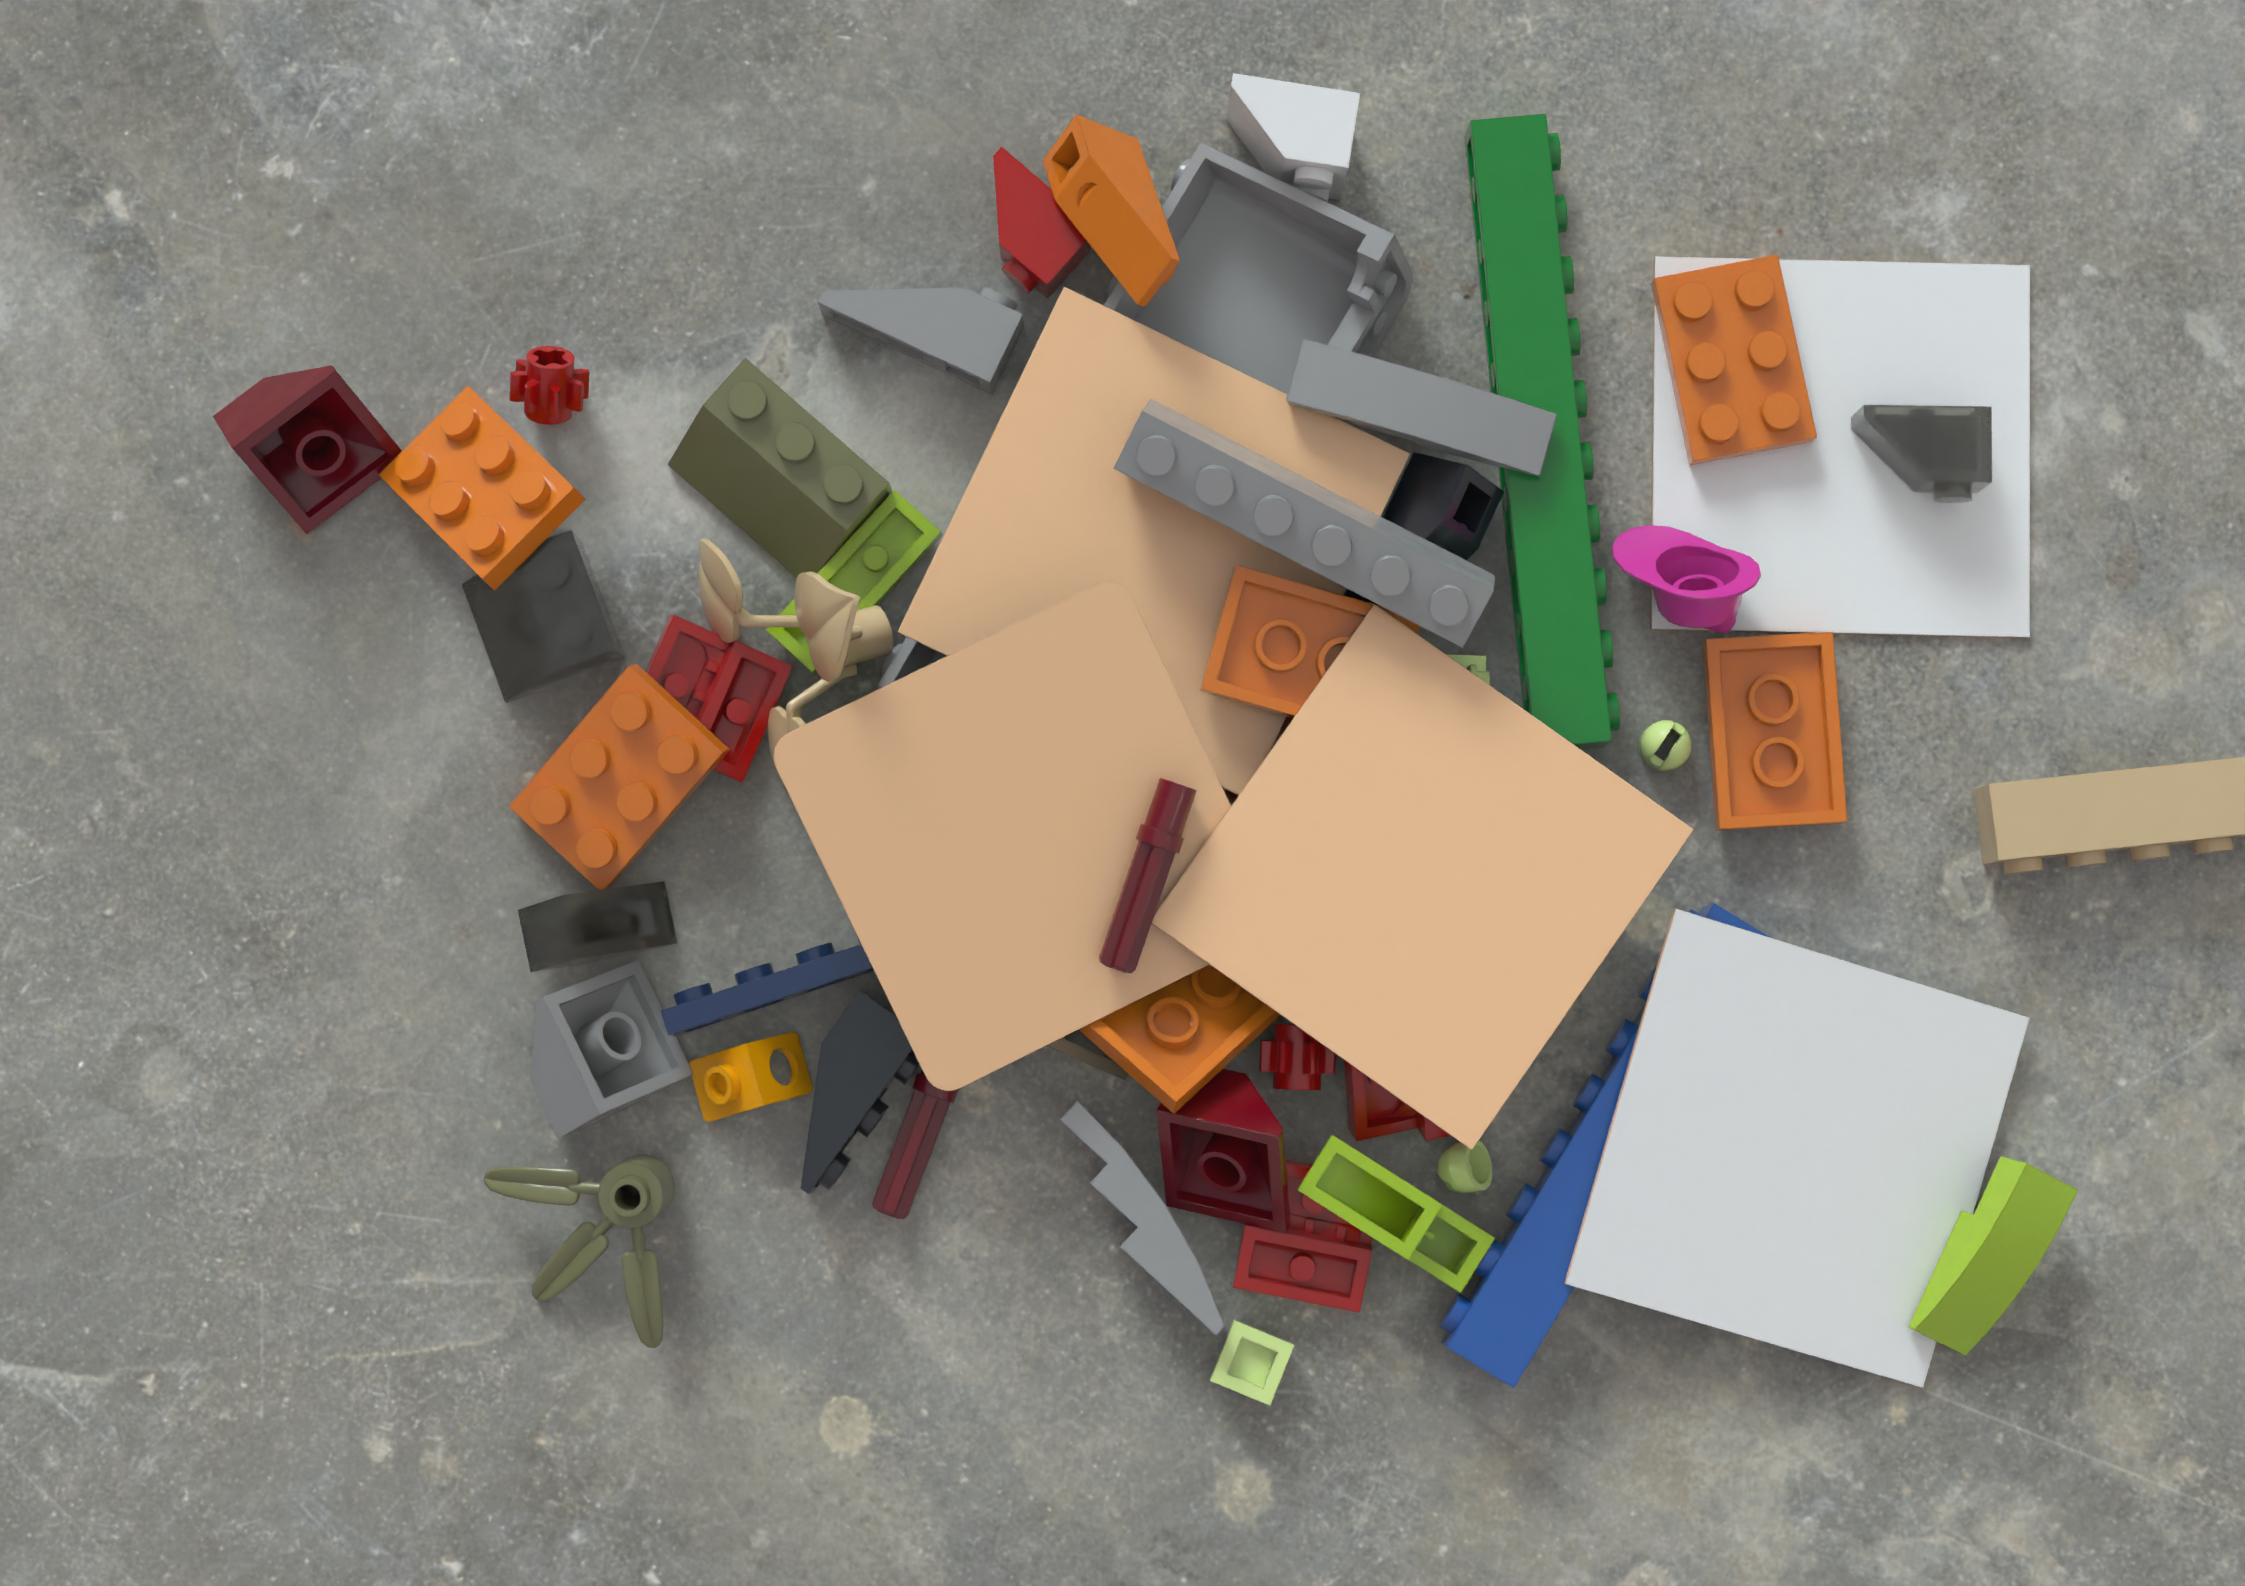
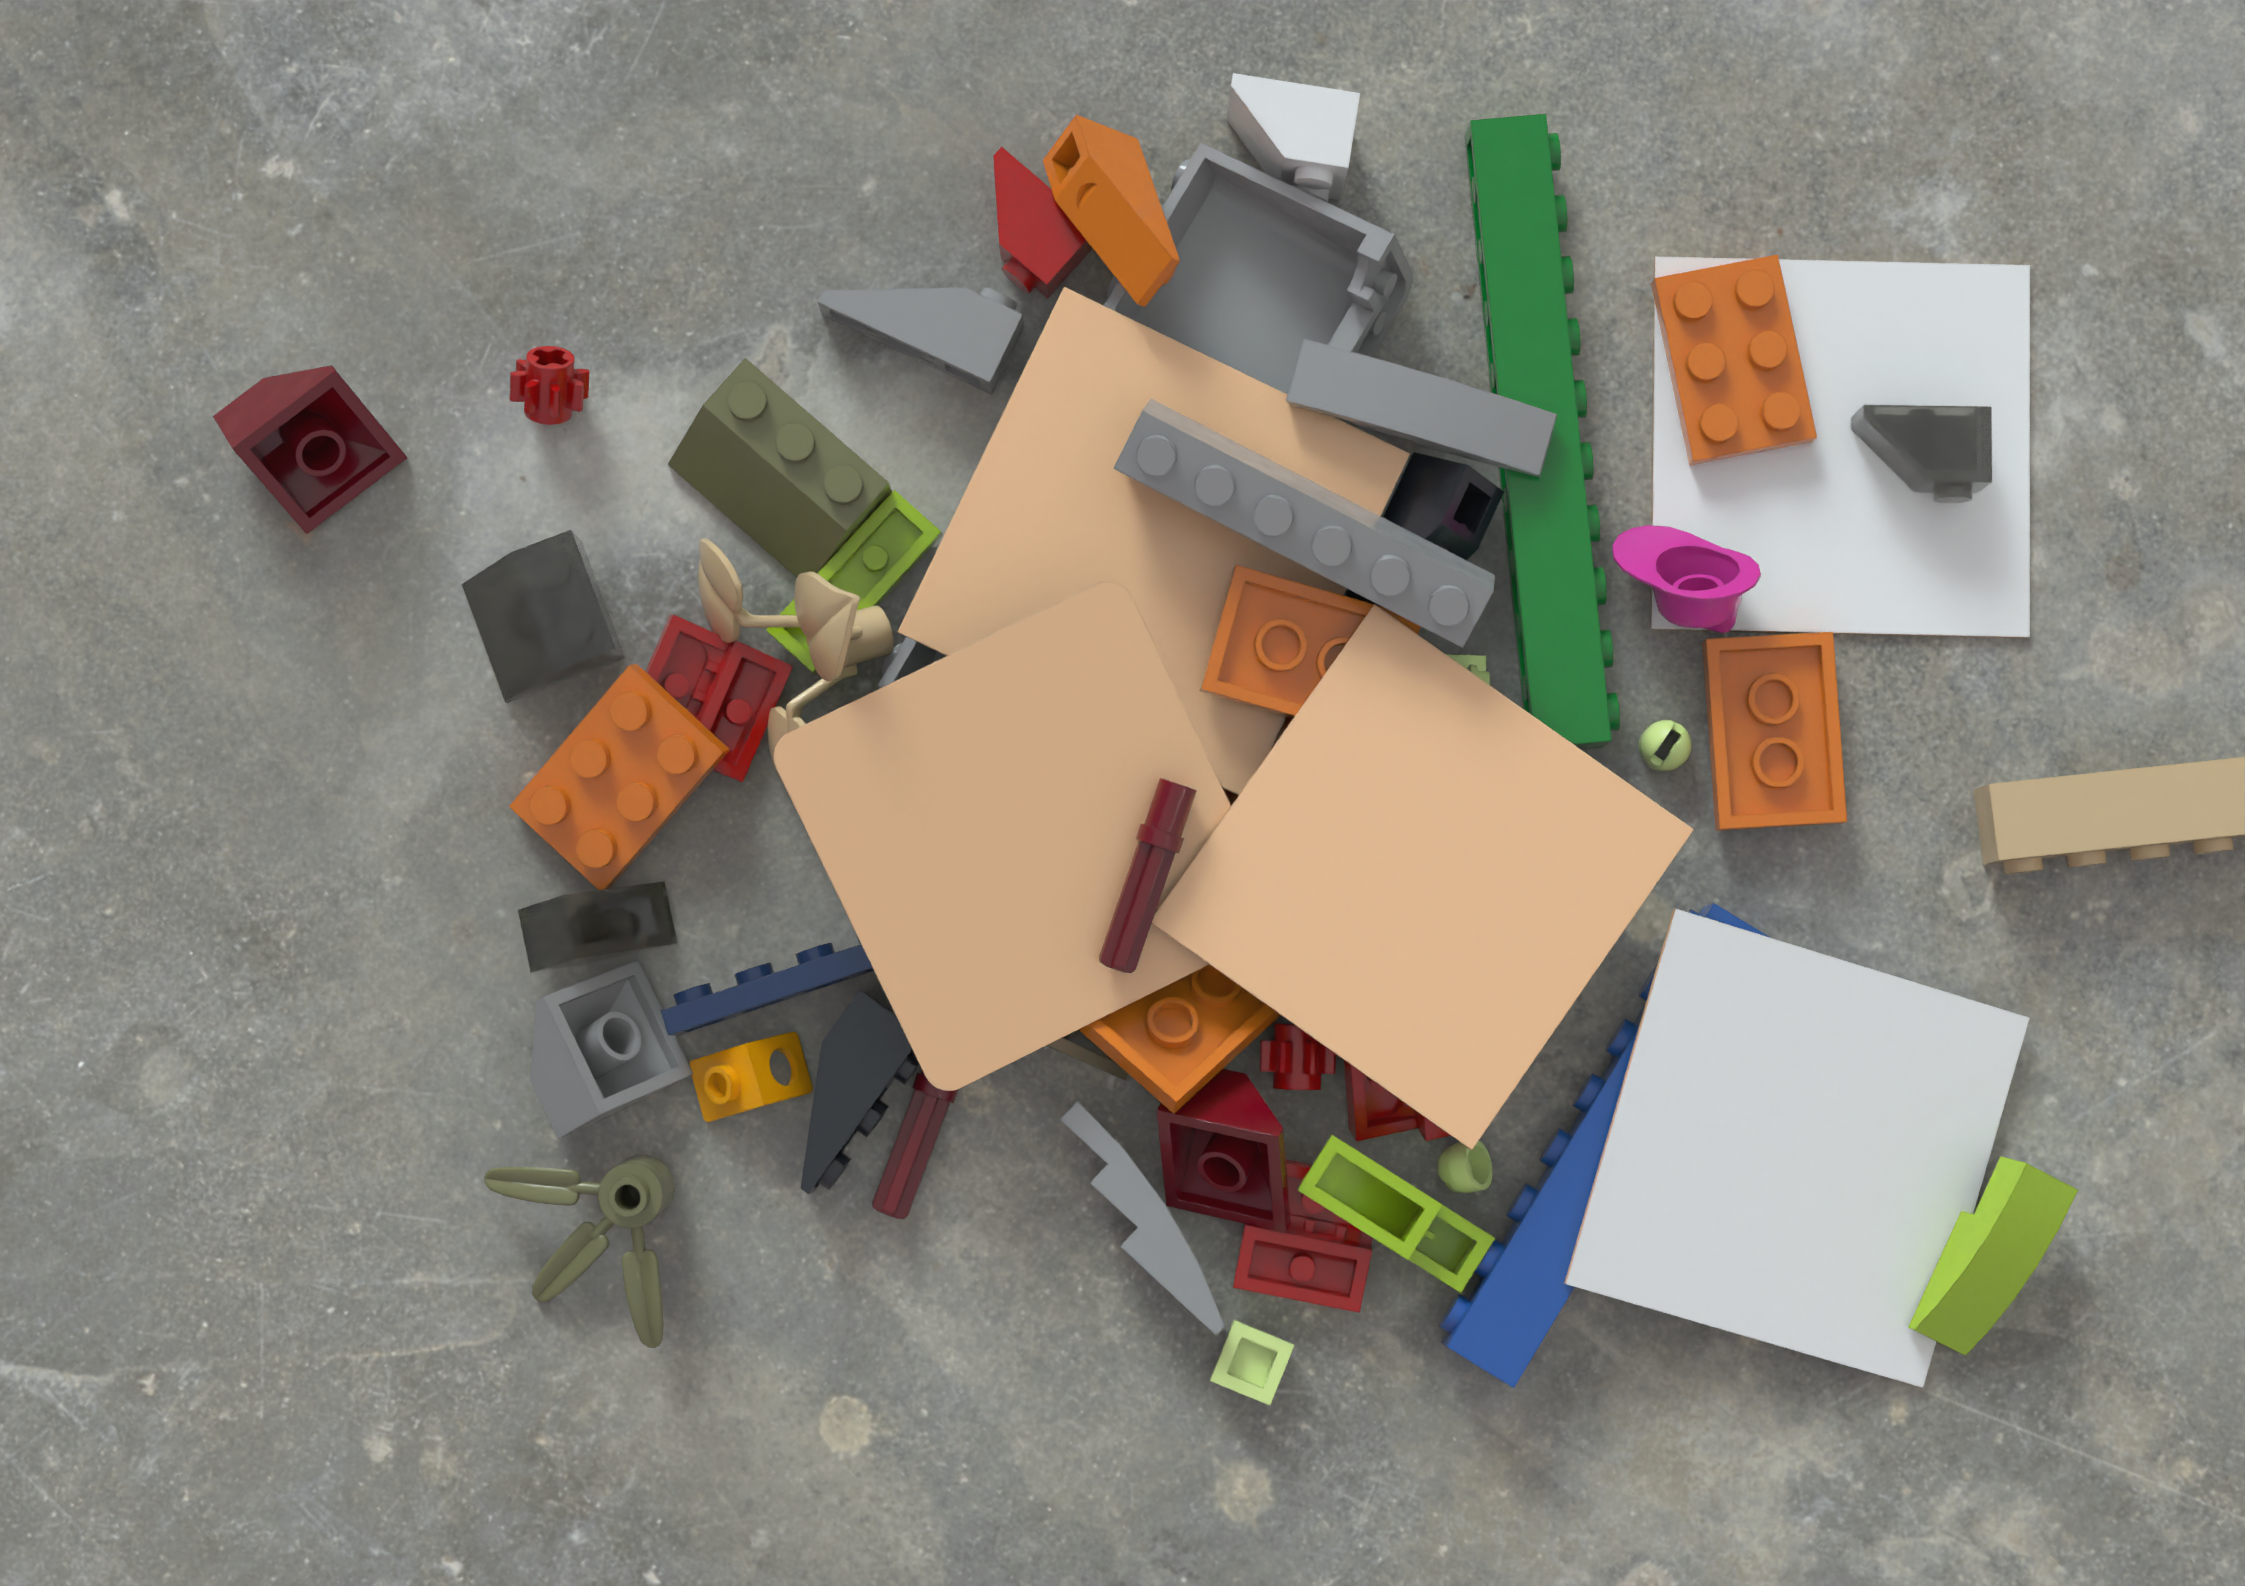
(482, 487): orange plate -> none

